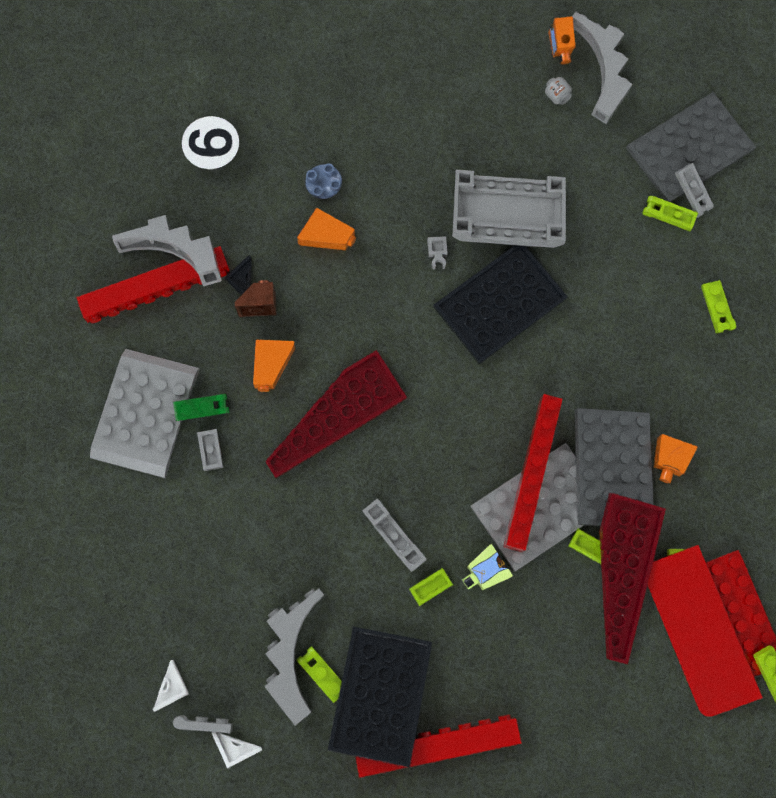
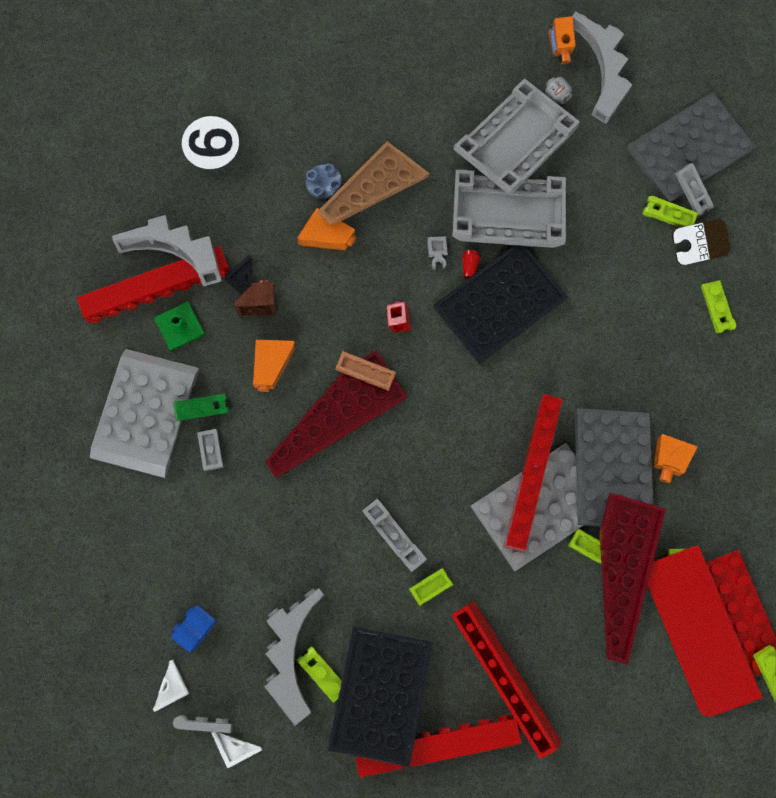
(179, 326): none -> green tile
(193, 629): none -> blue brick
(365, 370): none -> nougat plate
(376, 180): none -> medium nougat wing
(397, 323): none -> red brick
(470, 262): none -> red cone
(487, 570): torso -> none
(507, 680): none -> red brick
(517, 137): none -> light grey slope
(705, 239): none -> piece

